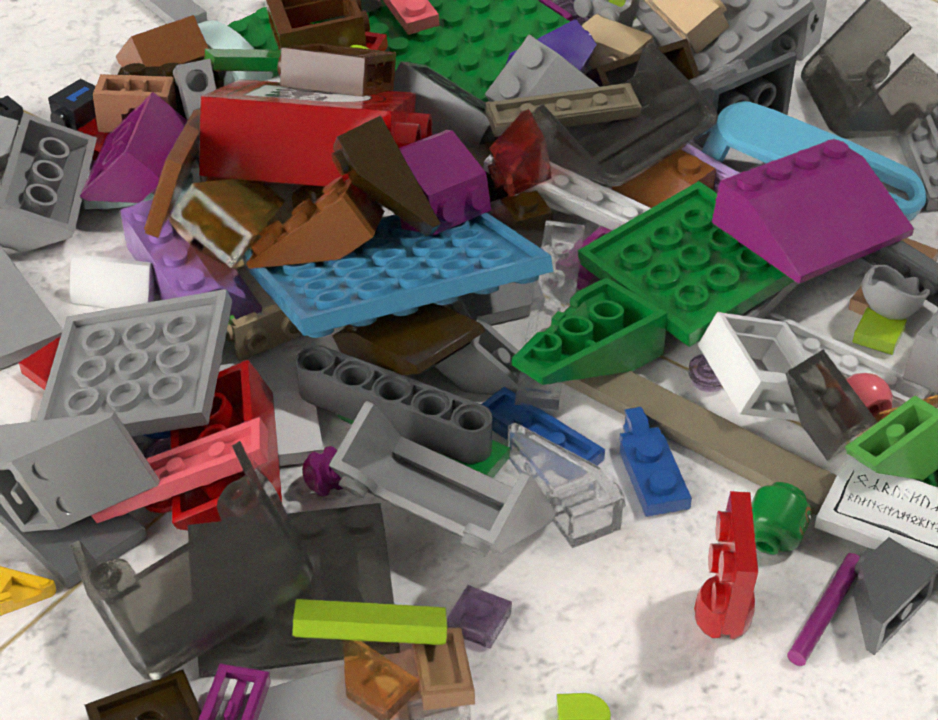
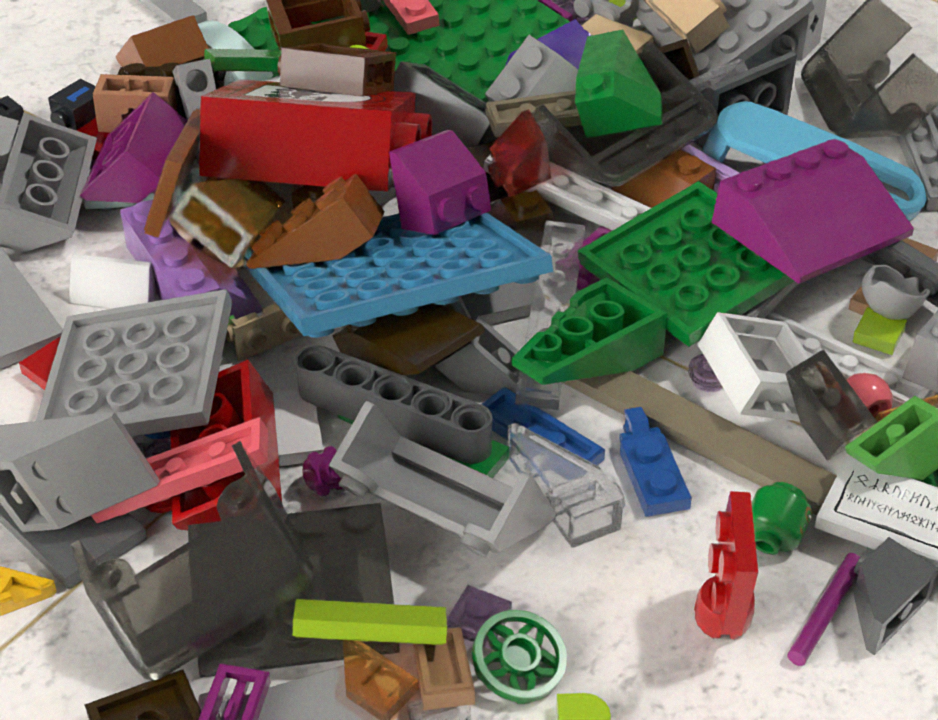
(380, 170): dark brown slope -> none
(519, 656): none -> green wheel
(615, 87): none -> green wedge

